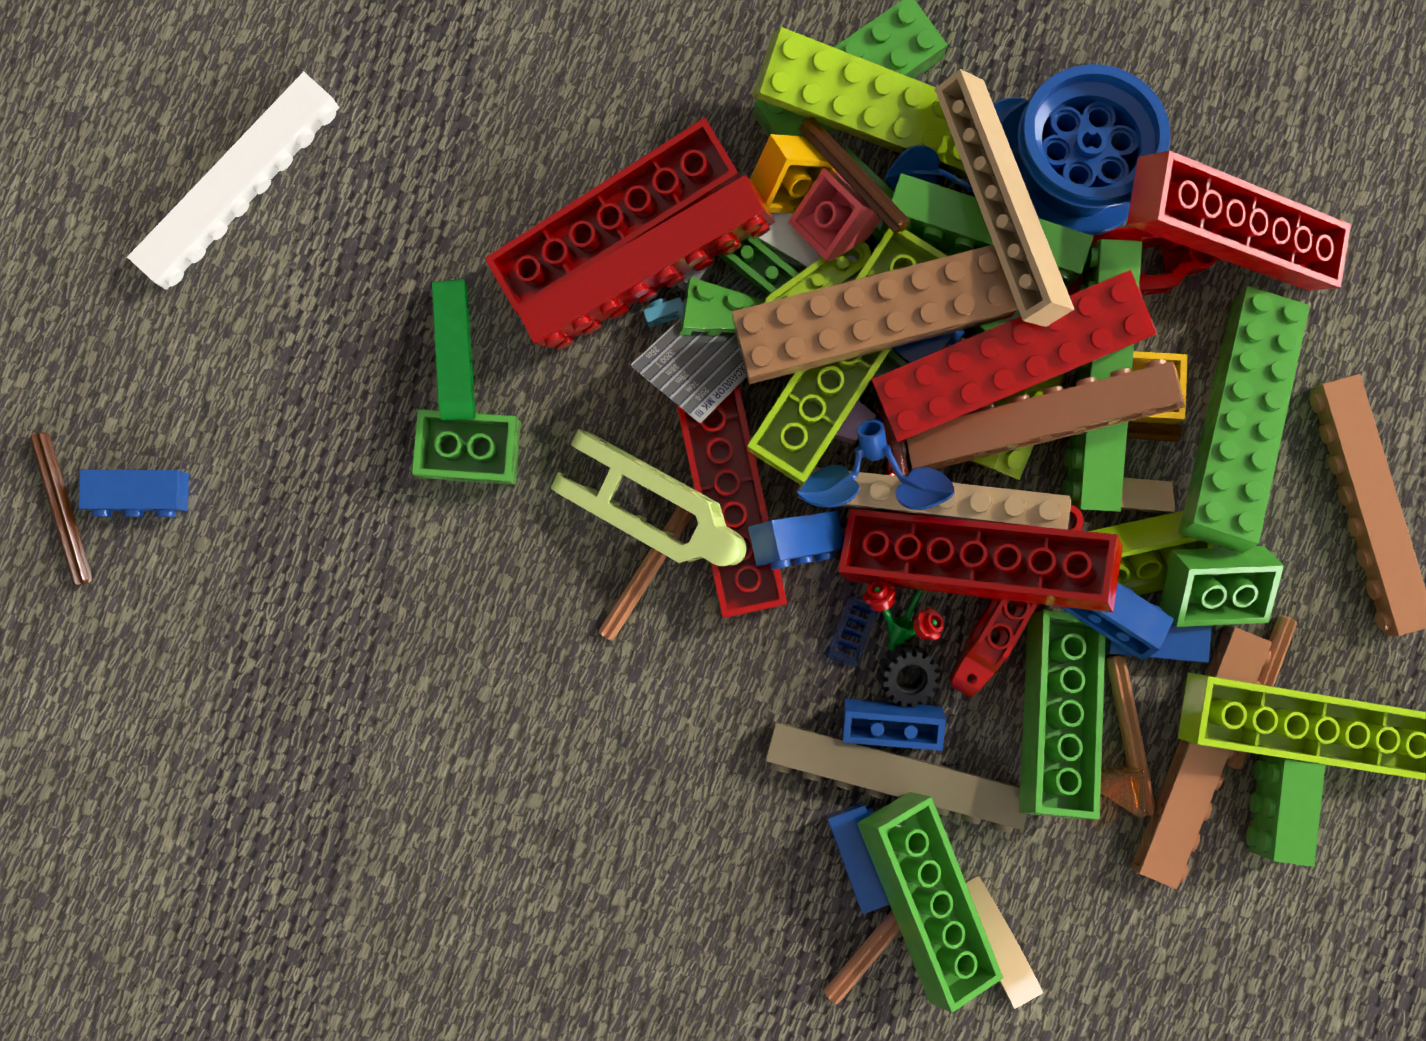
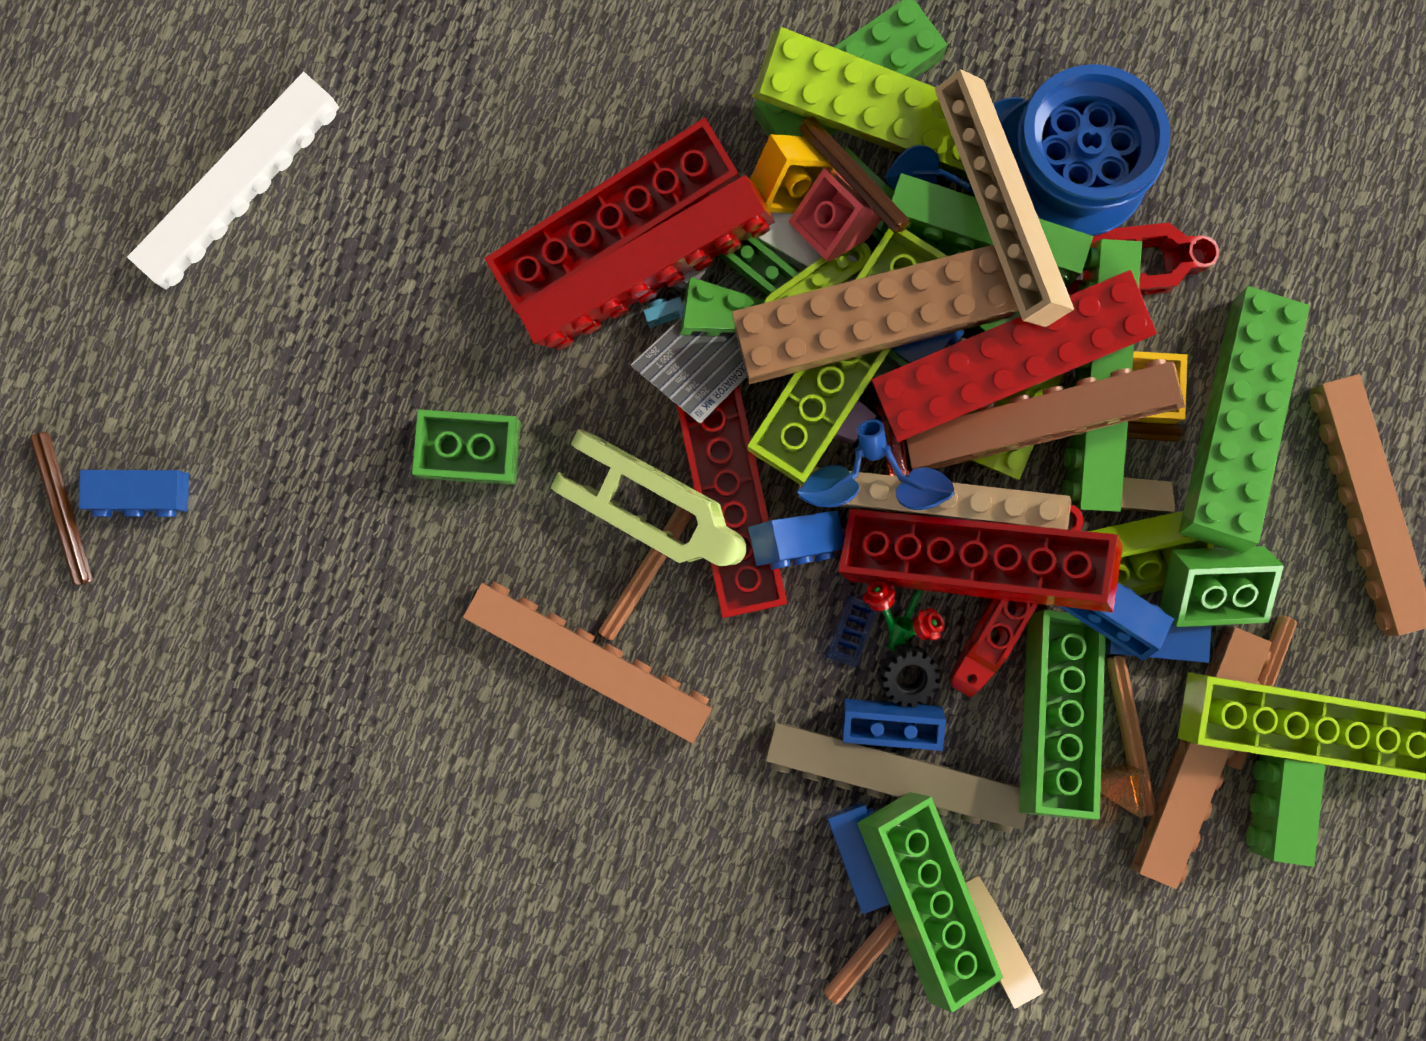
(453, 350): green beam -> none
(588, 662): none -> nougat brick
(1237, 221): red brick -> none

